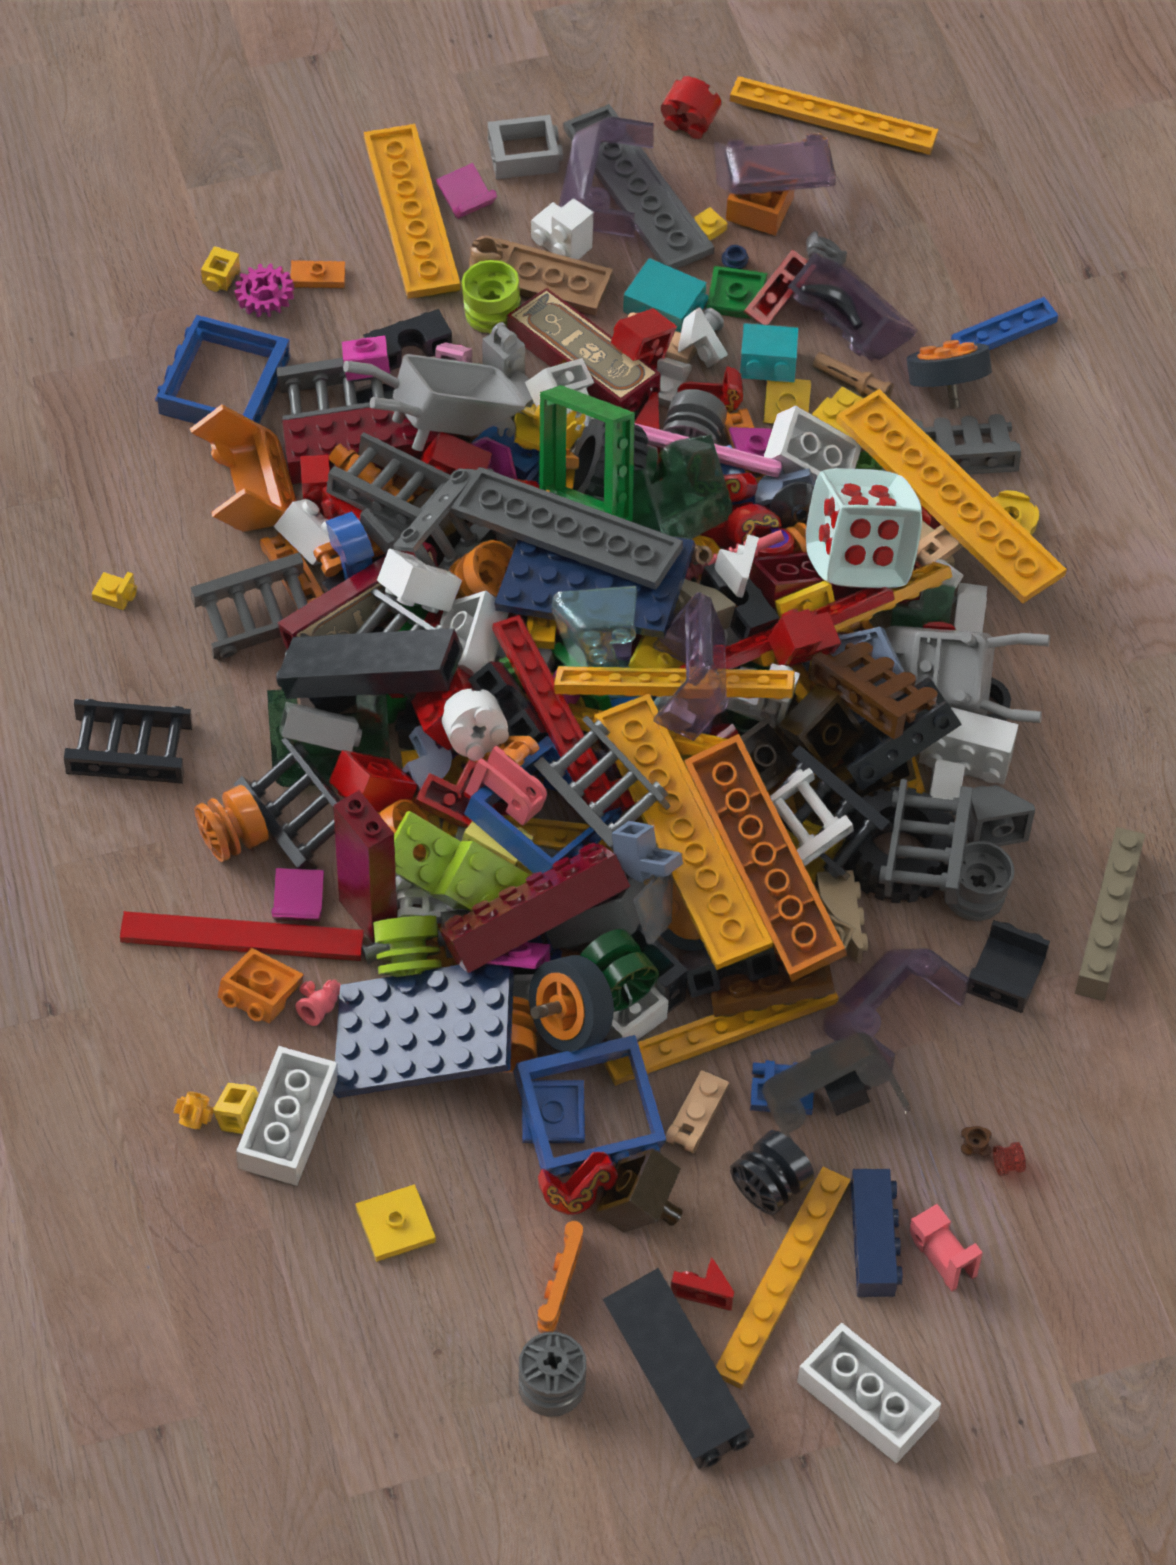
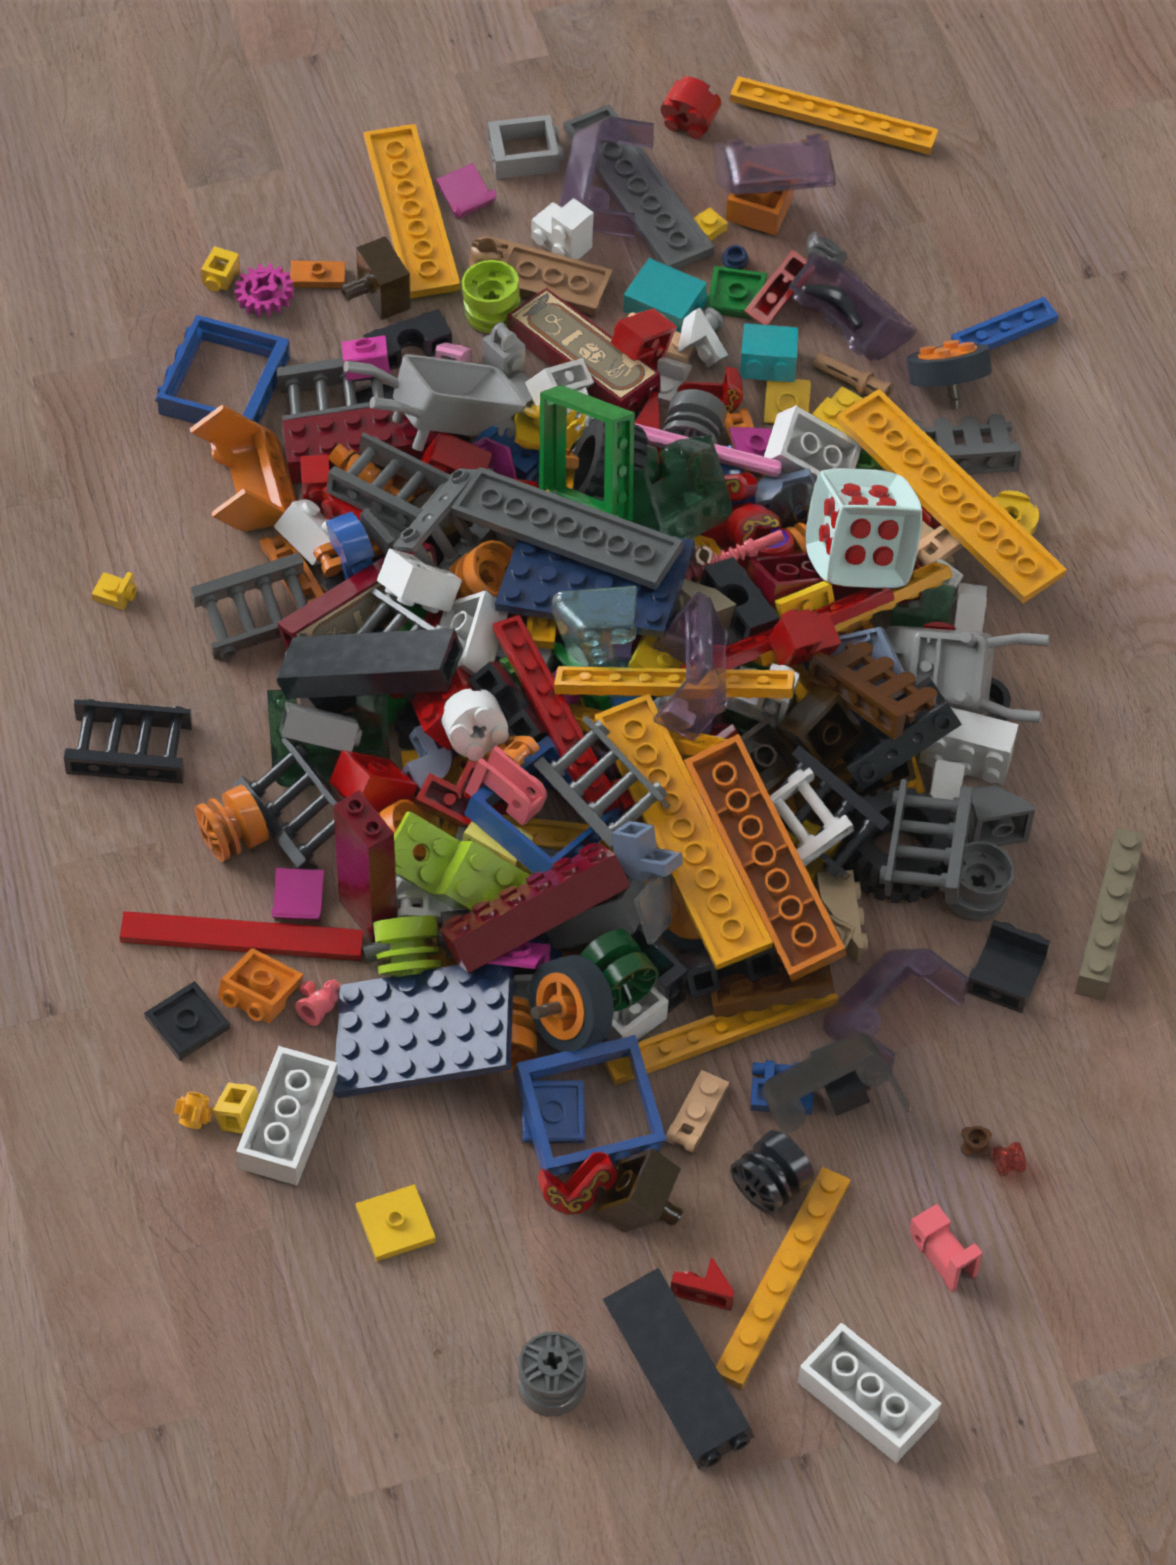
(187, 1020): none -> black tile
(380, 278): none -> dark brown brick
(564, 1266): orange plate -> none
(735, 567): white slope -> none
(874, 1233): dark blue brick -> none

